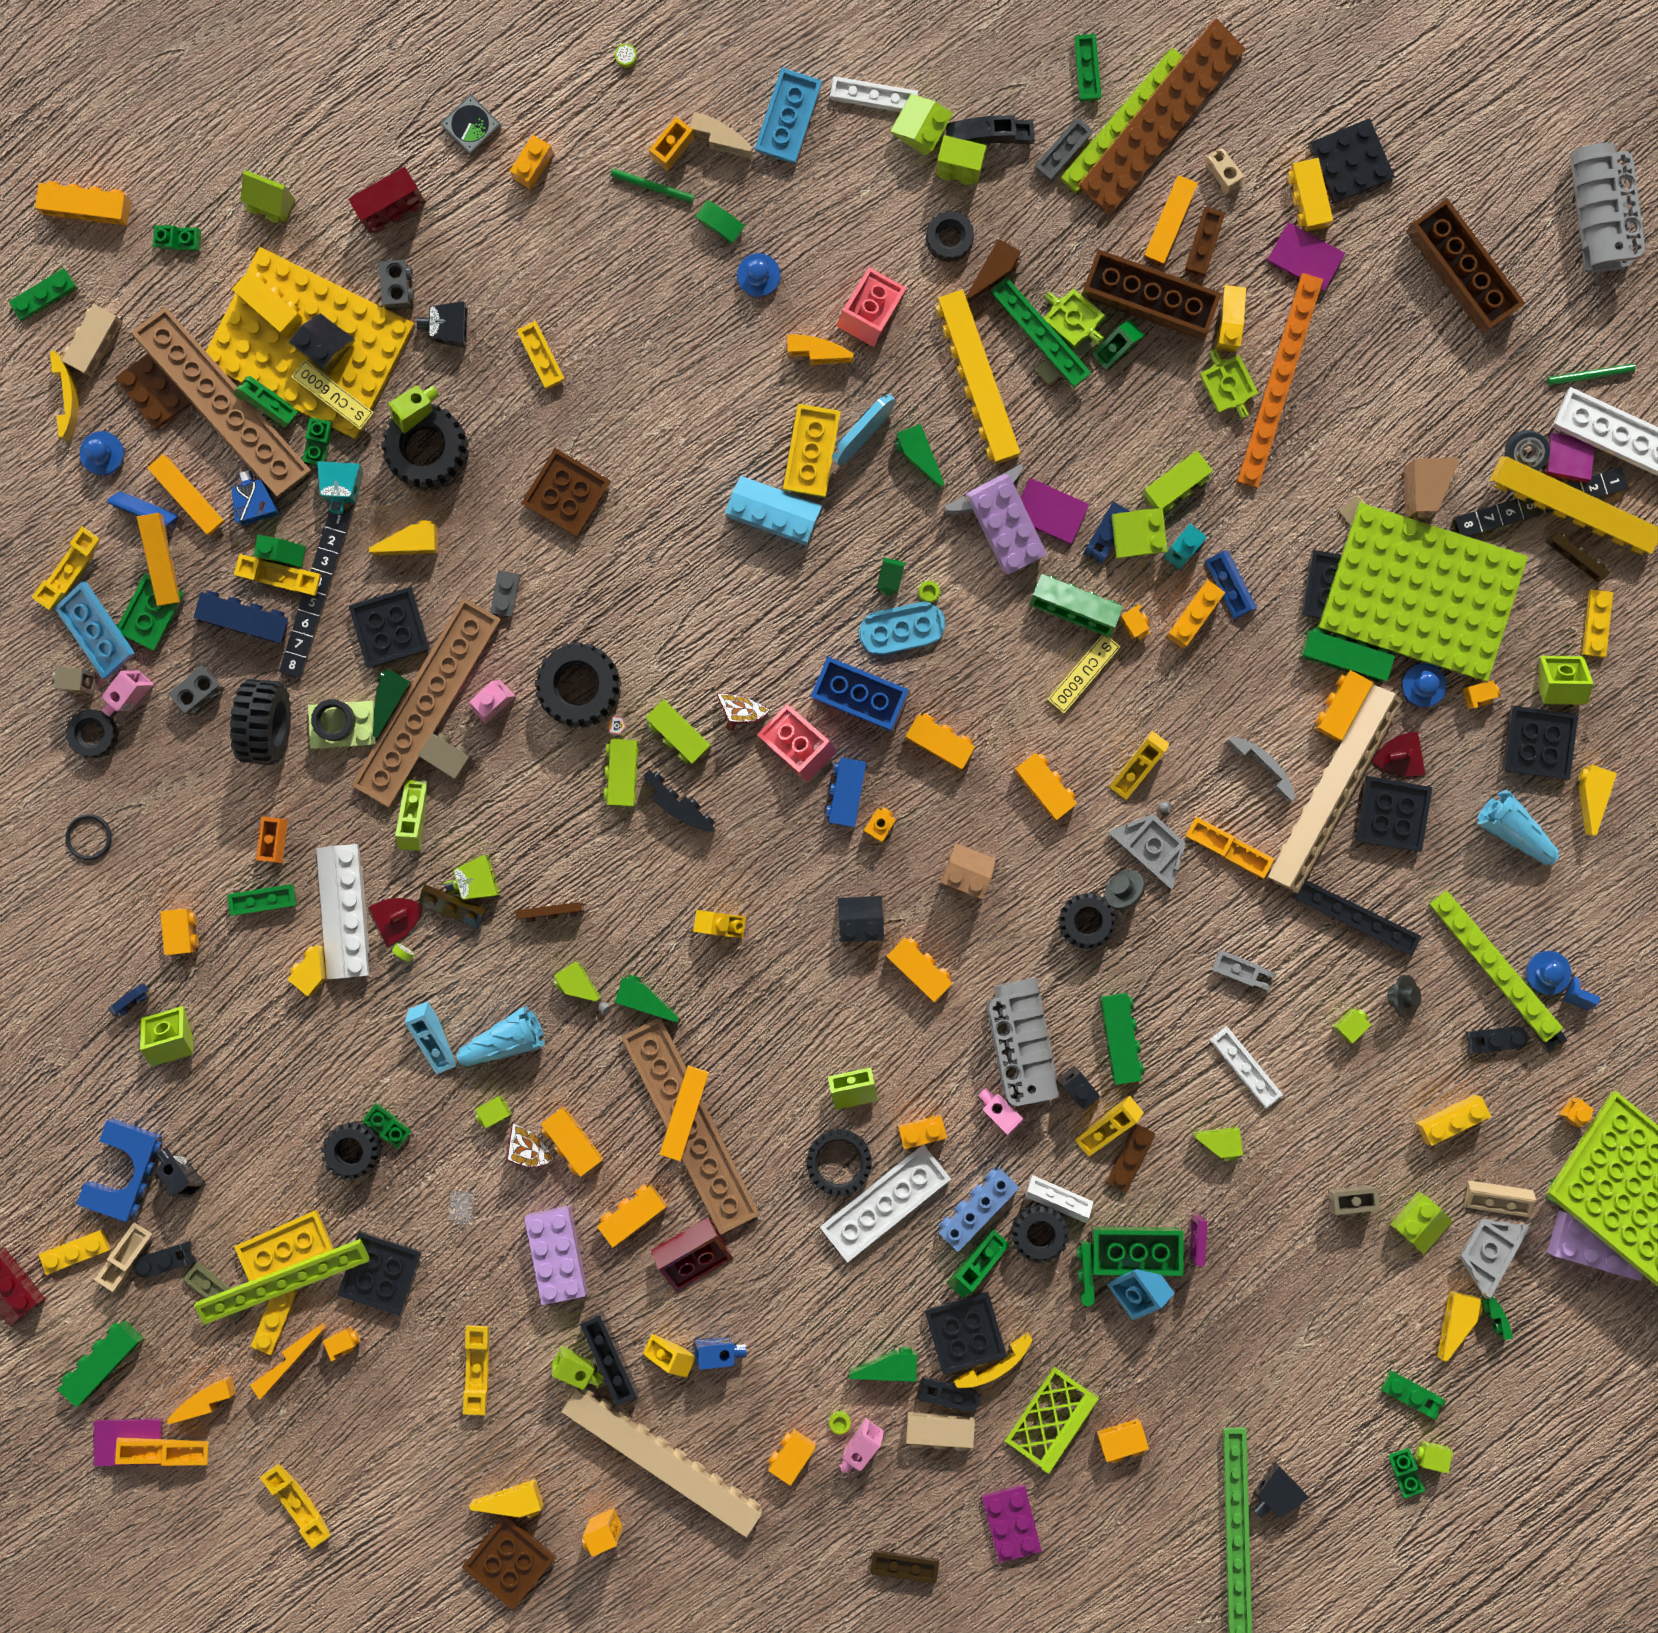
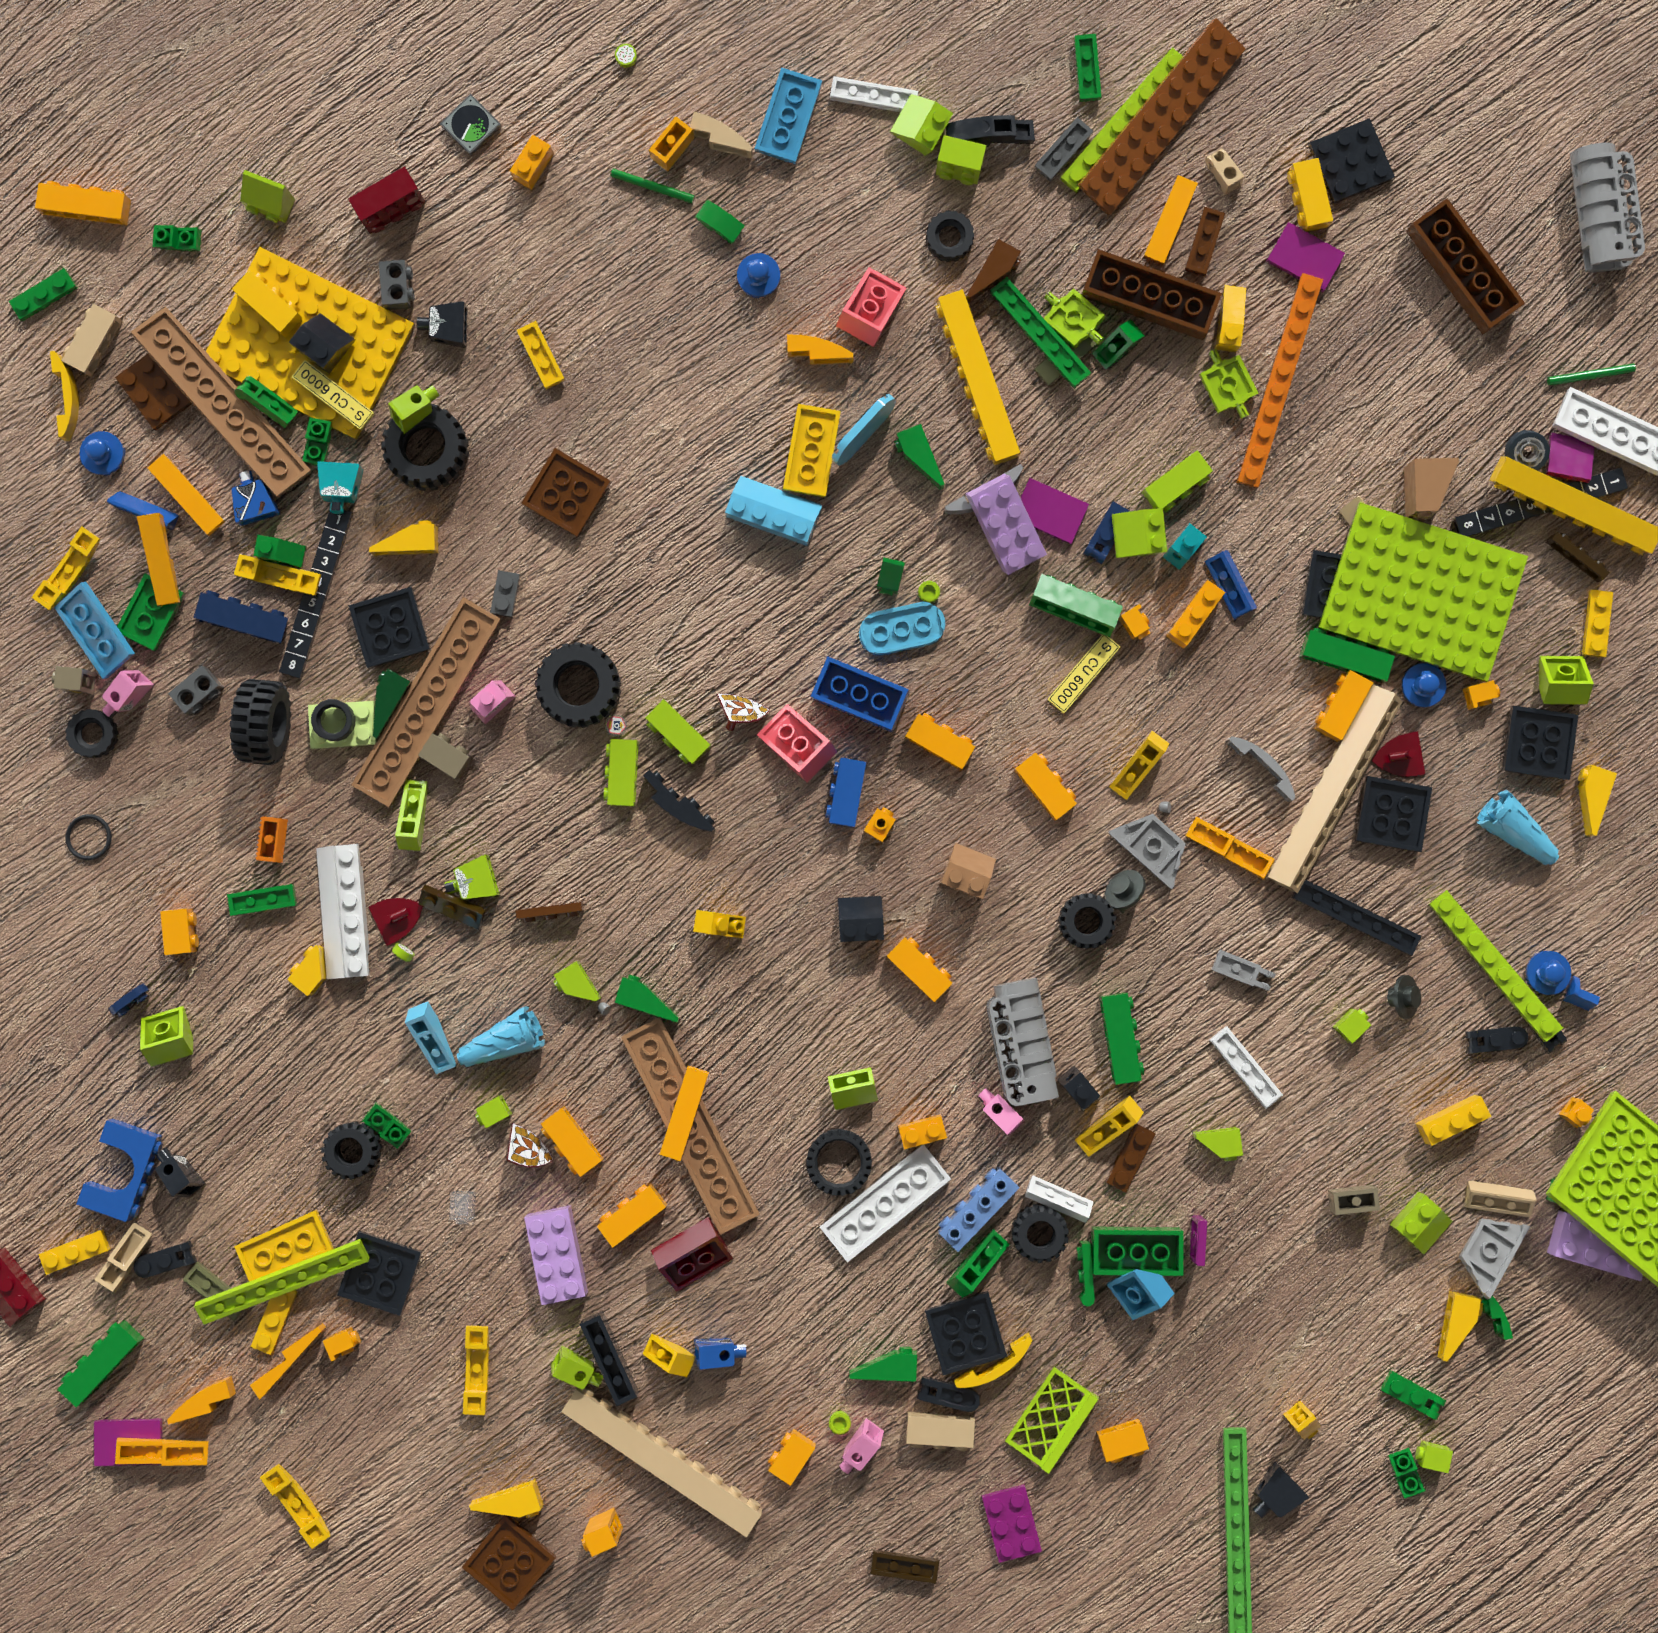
(1302, 1420): none -> yellow slope

